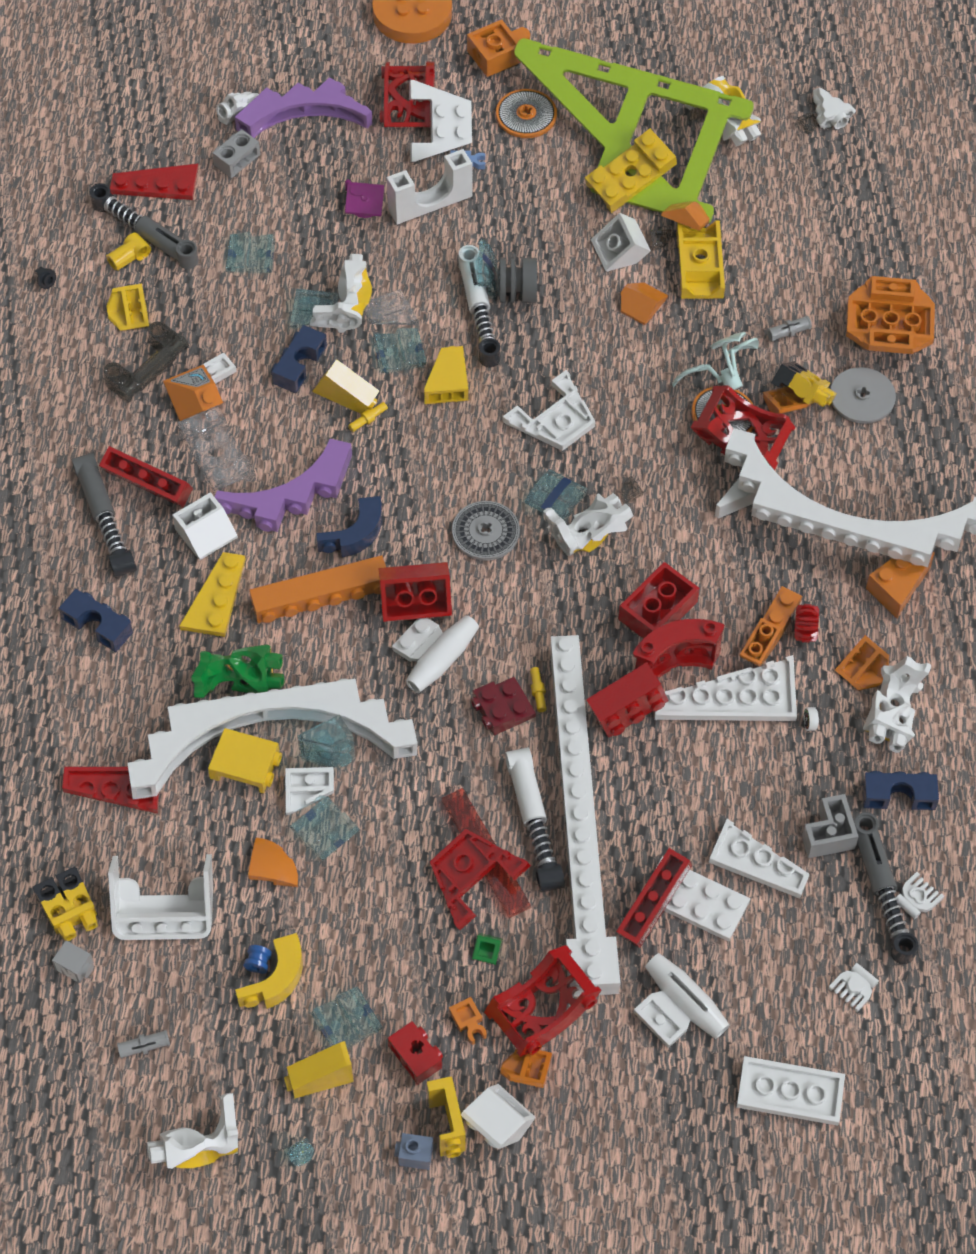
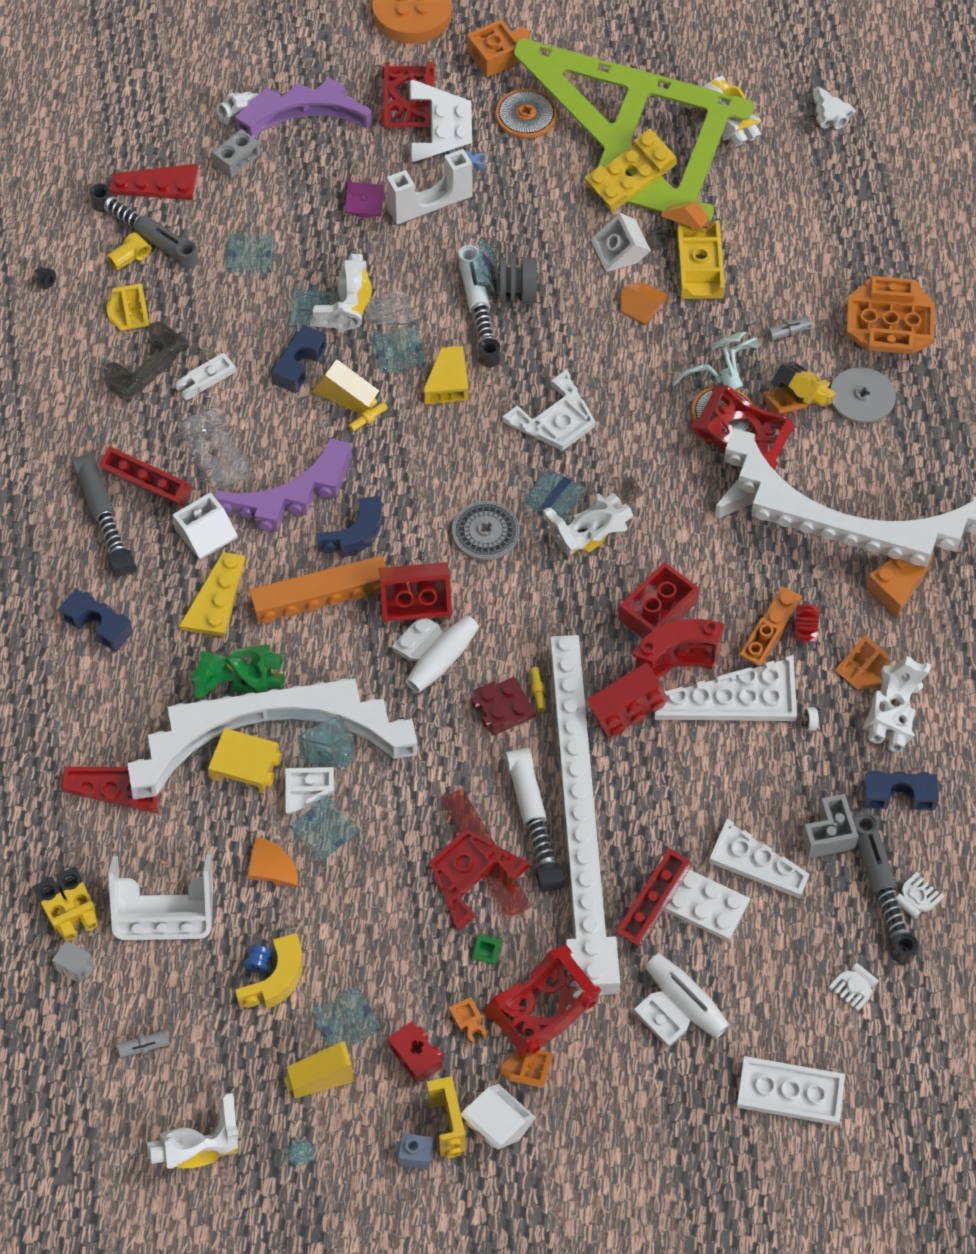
(192, 392): orange slope -> none

